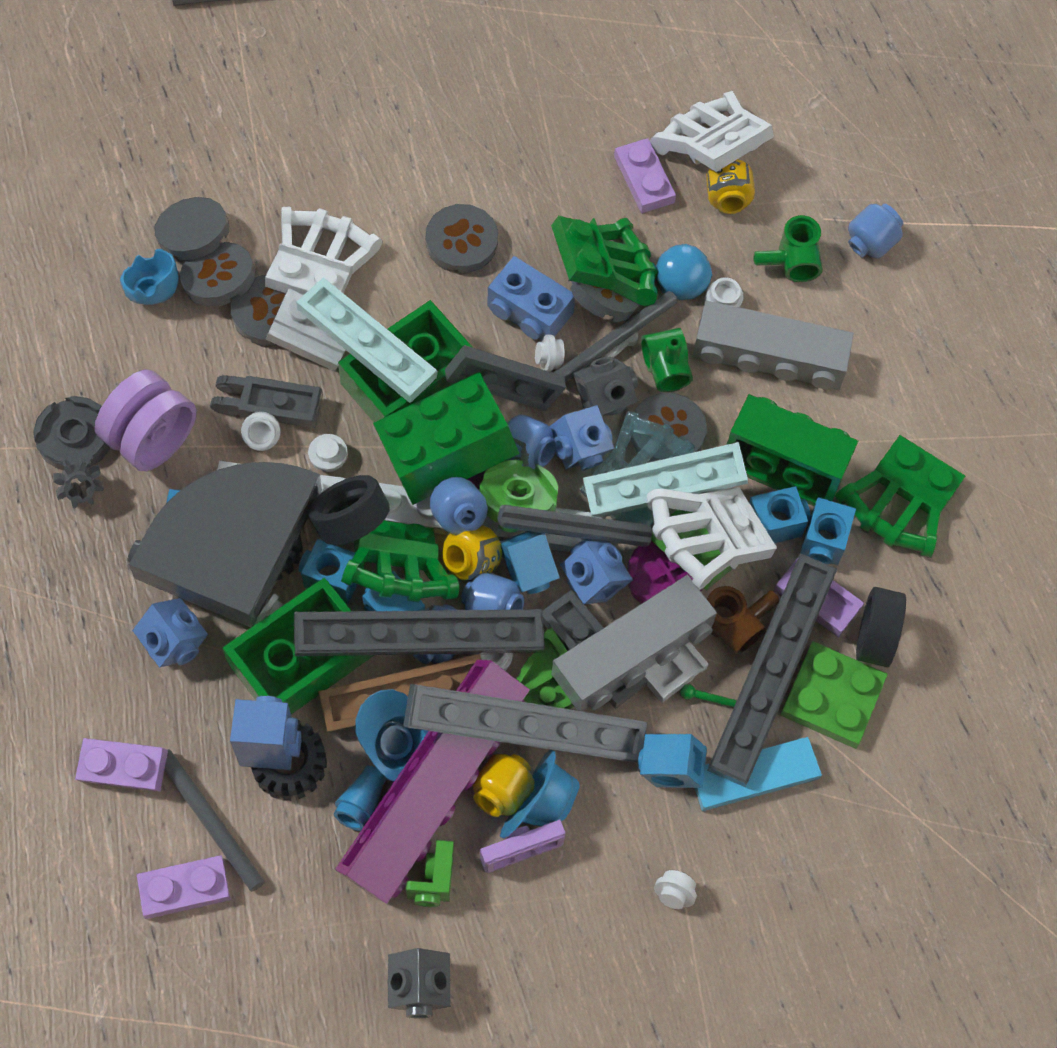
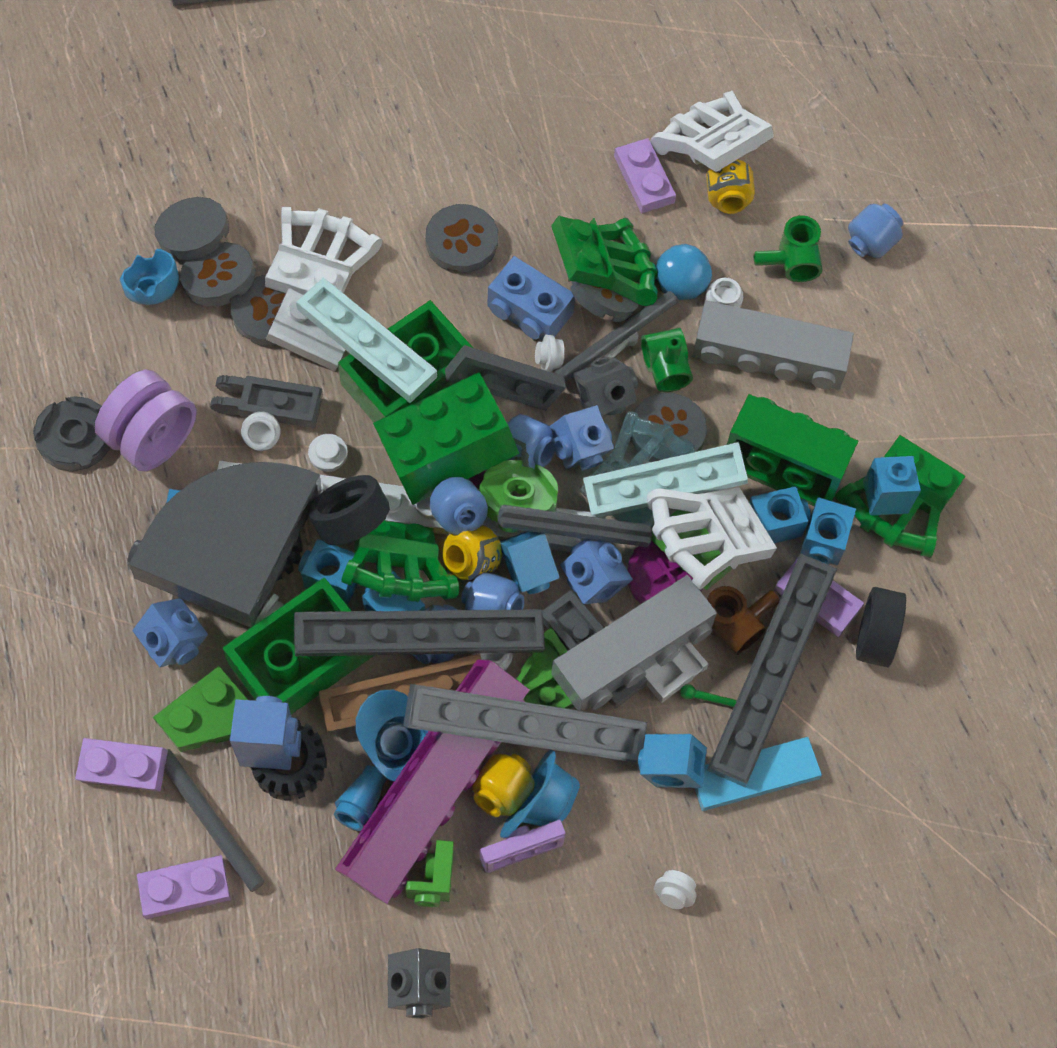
(73, 491): dark grey gear -> none
(201, 712): none -> bright green wing
(834, 695): bright green plate -> none
(891, 485): none -> dark azure brick

